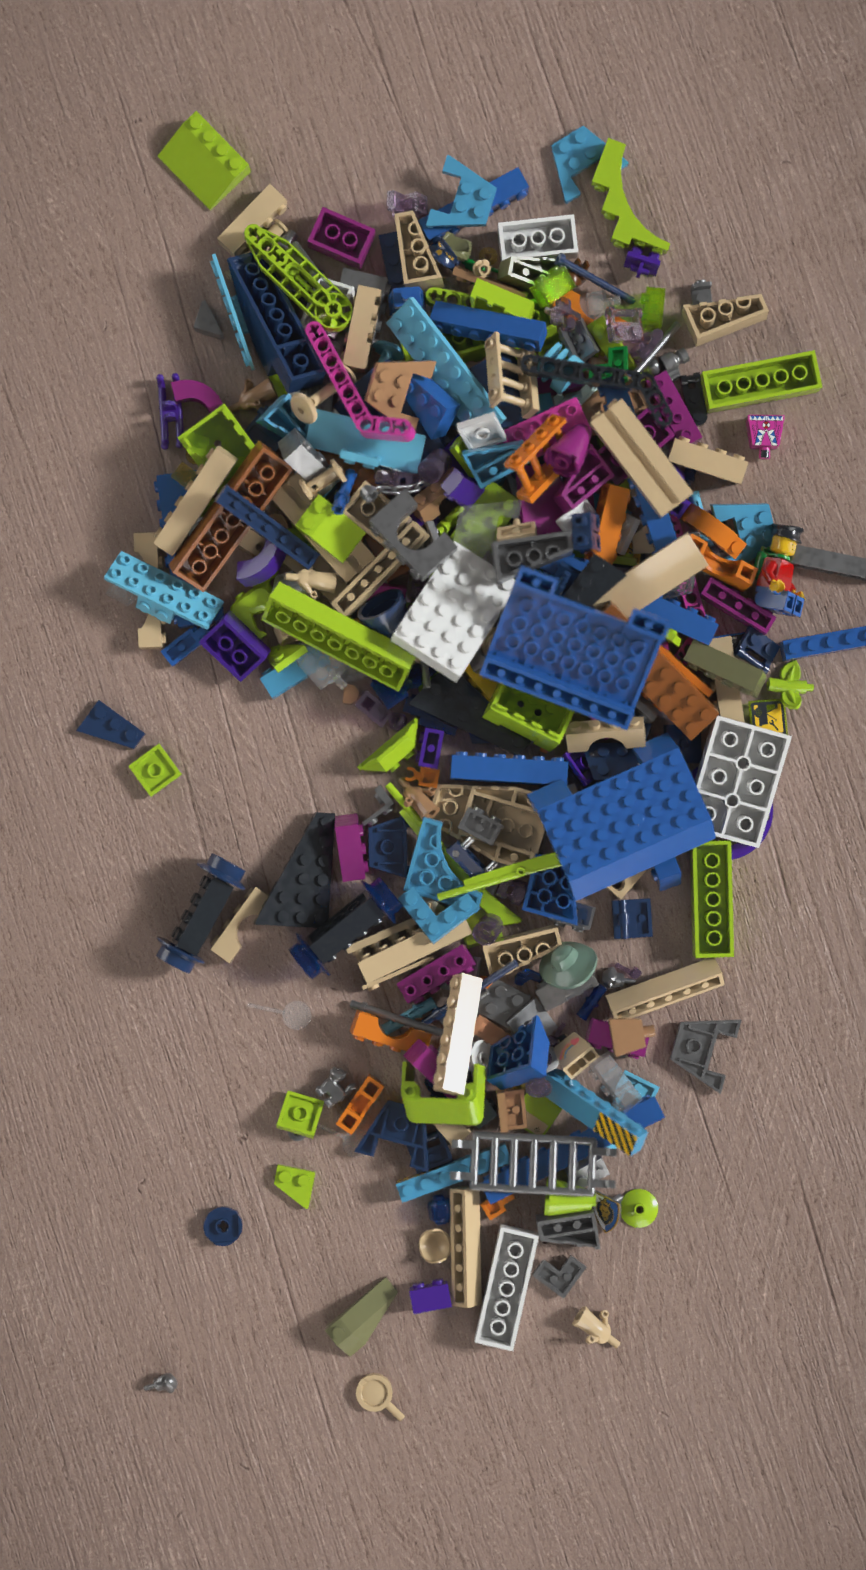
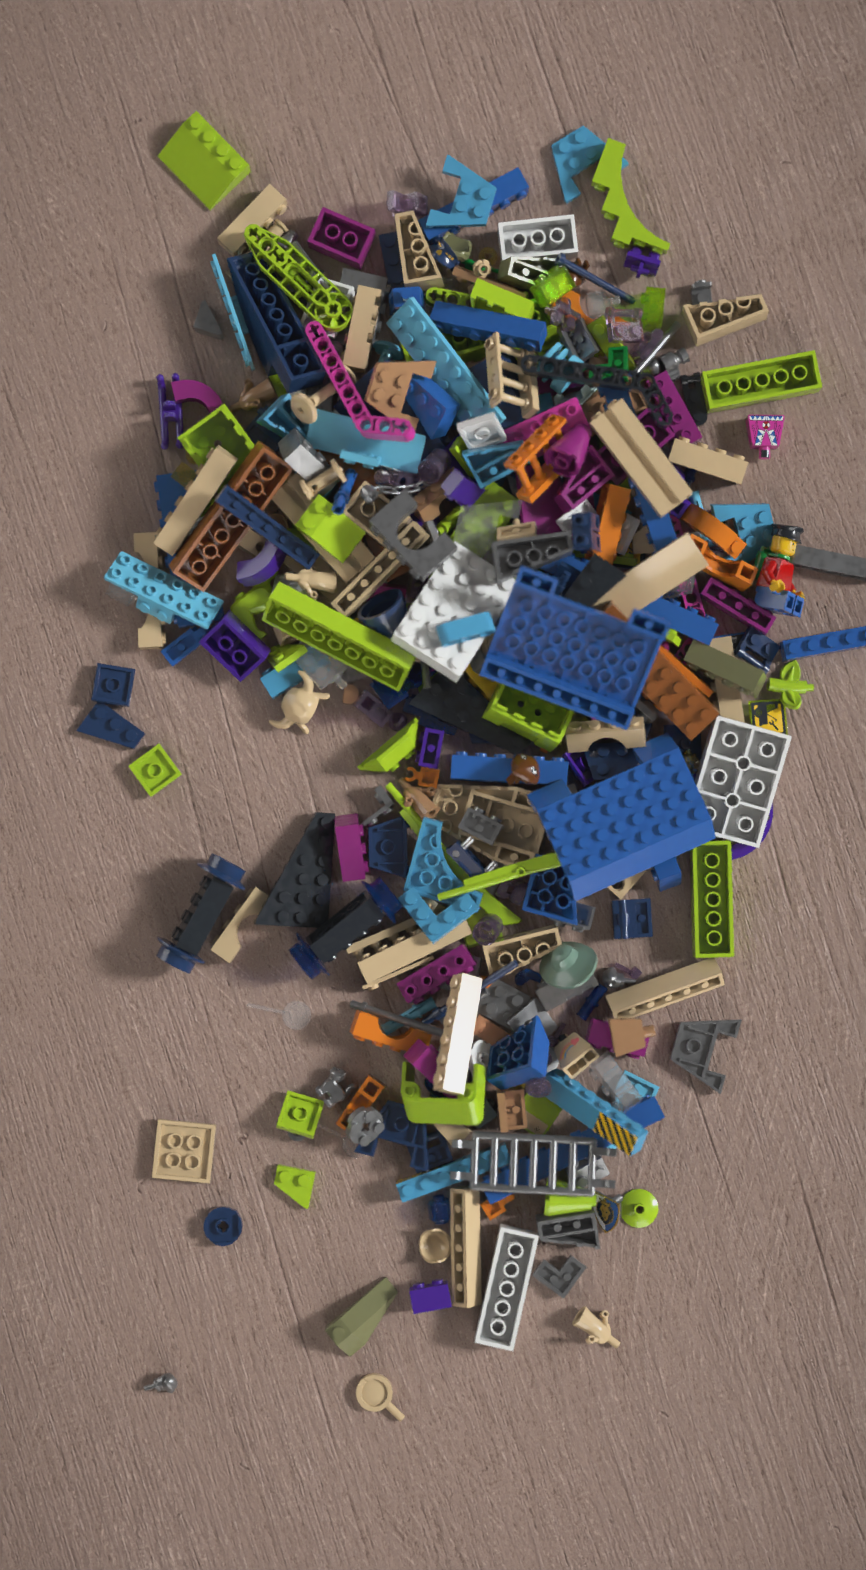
(113, 685): none -> dark blue plate
(184, 1151): none -> tan plate
(299, 705): none -> tan piece
(371, 1131): none -> flat silver plate
(465, 629): none -> dark azure beam
(524, 769): none -> reddish brown piece
(692, 761): none -> clear yellow plate

